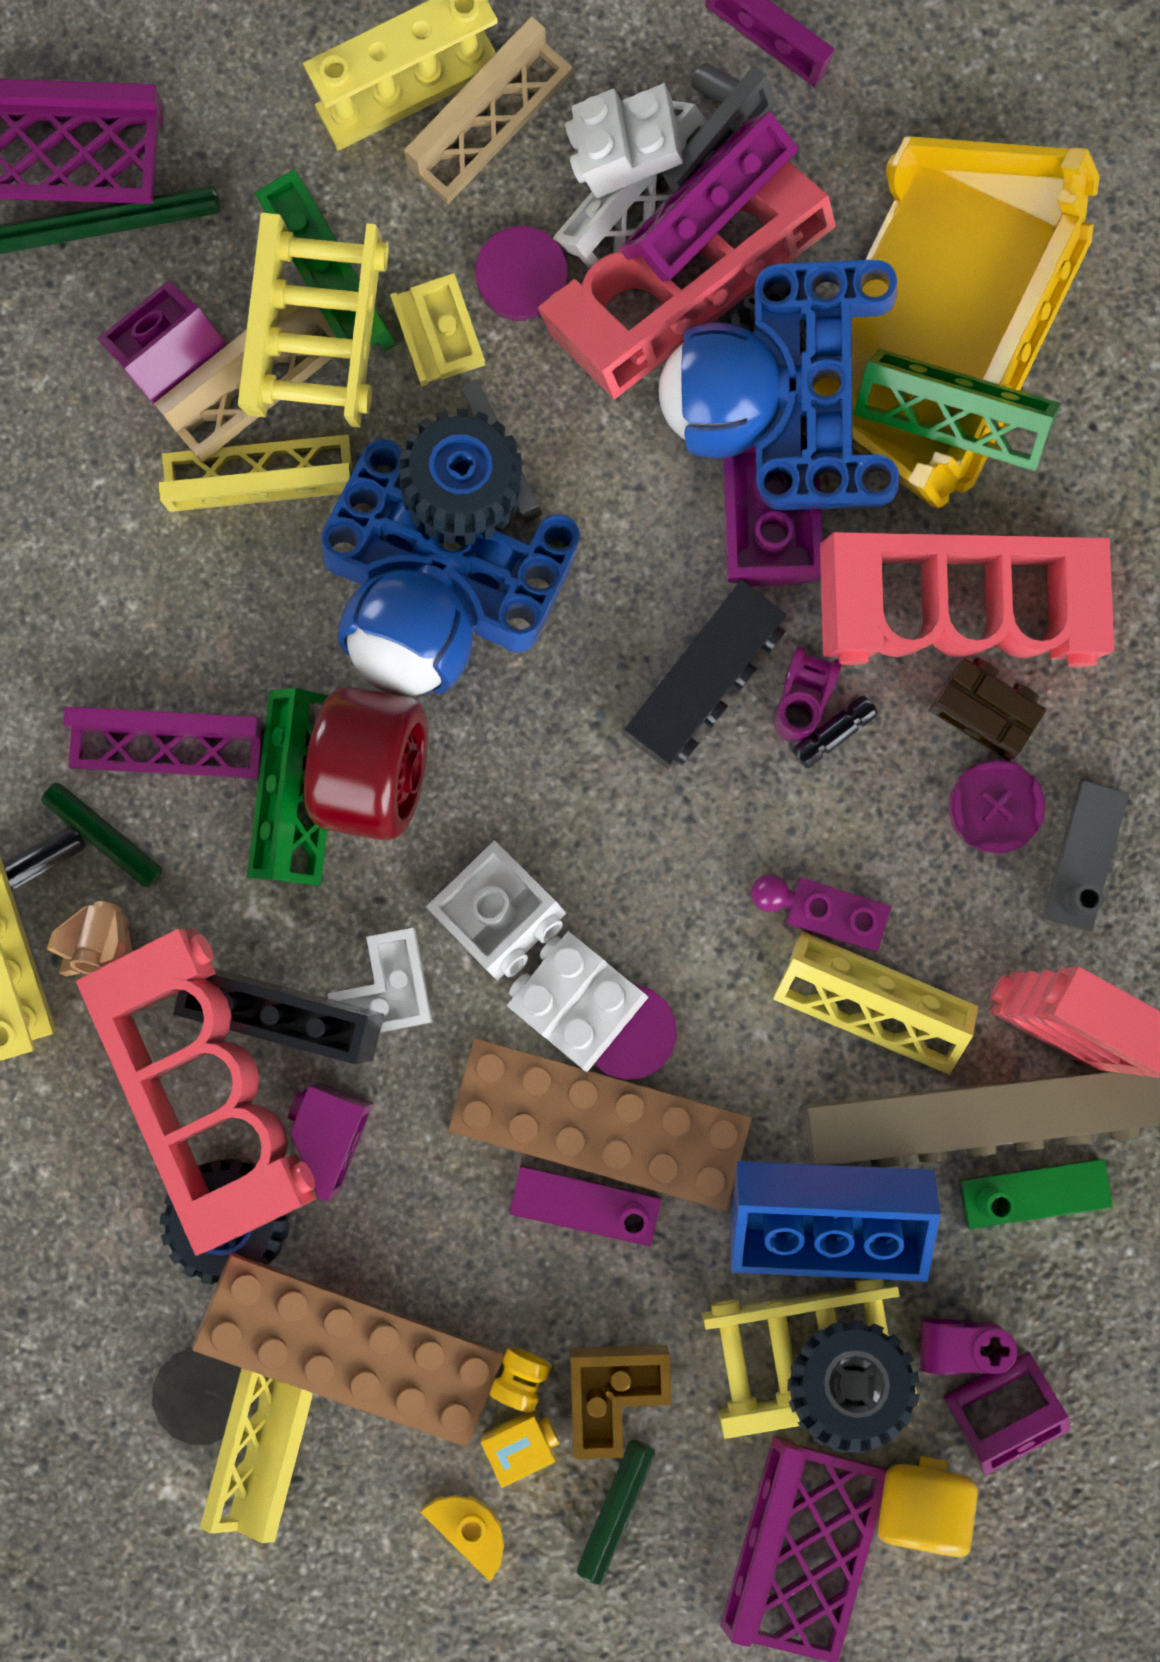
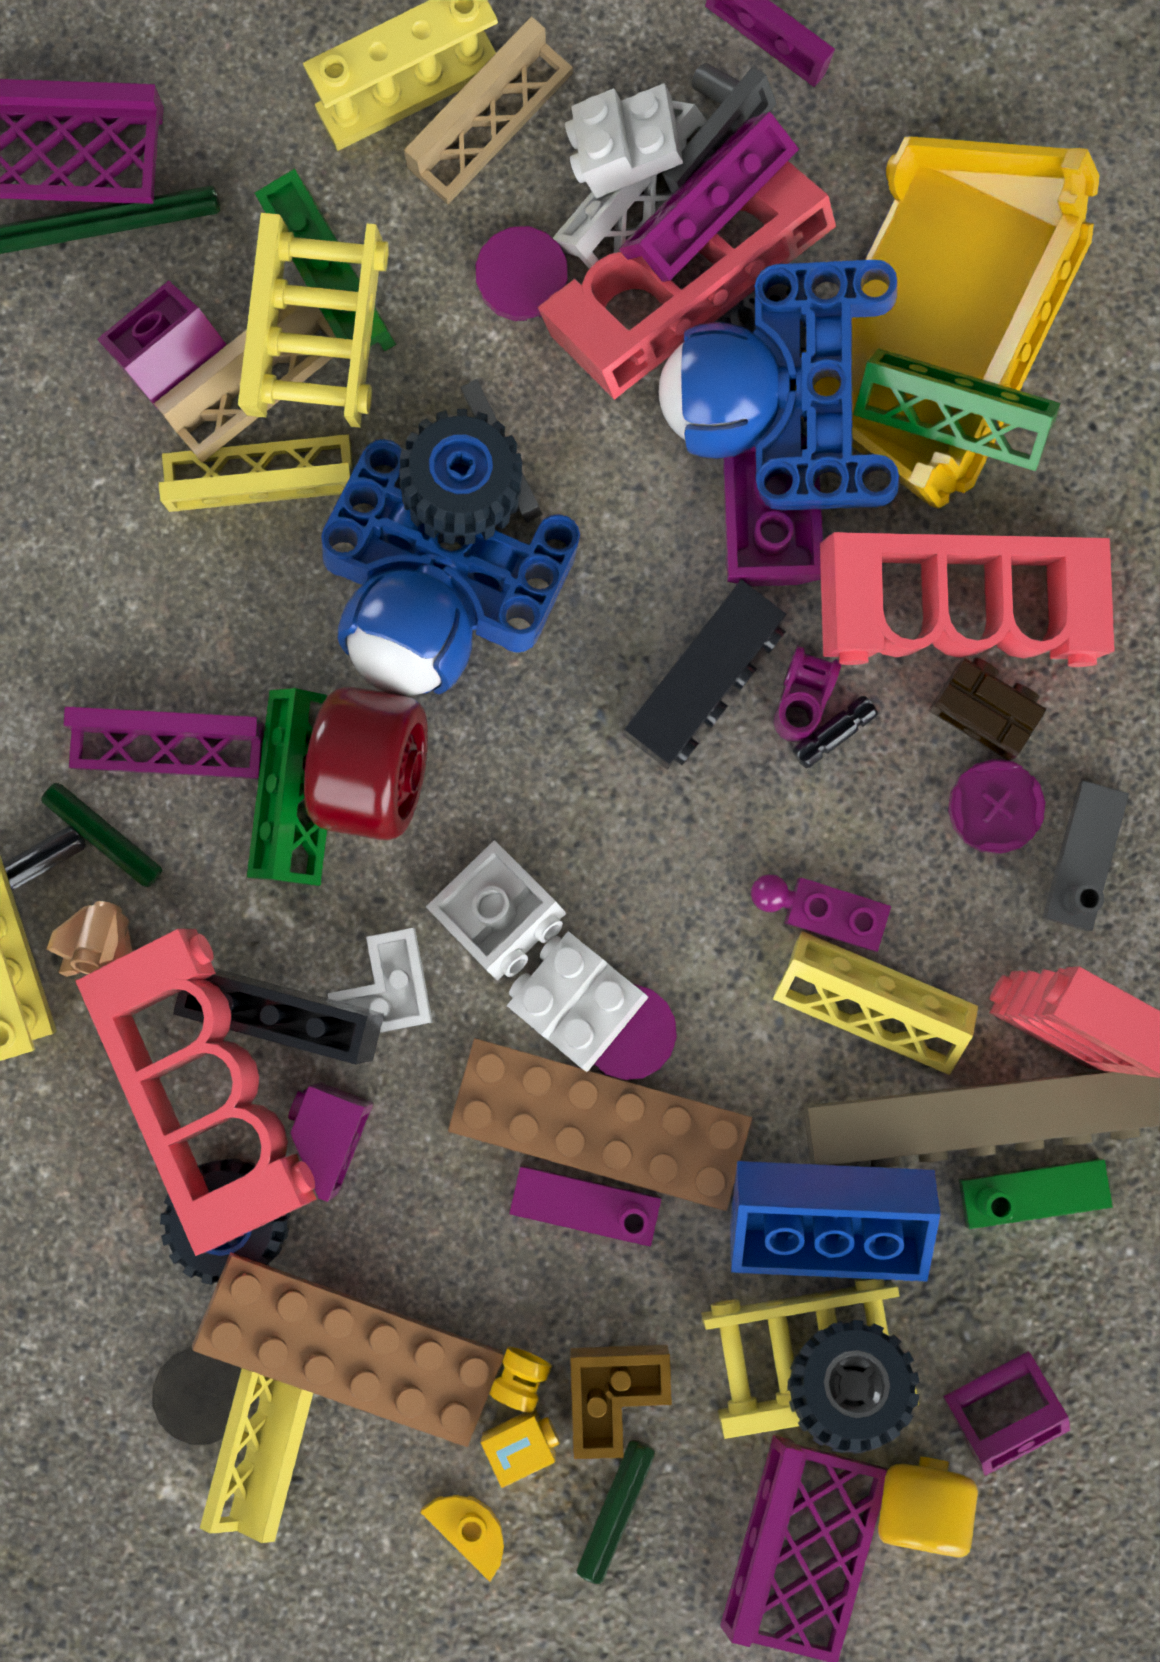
(438, 329): light yellow plate -> none
(955, 1347): magenta piece -> none

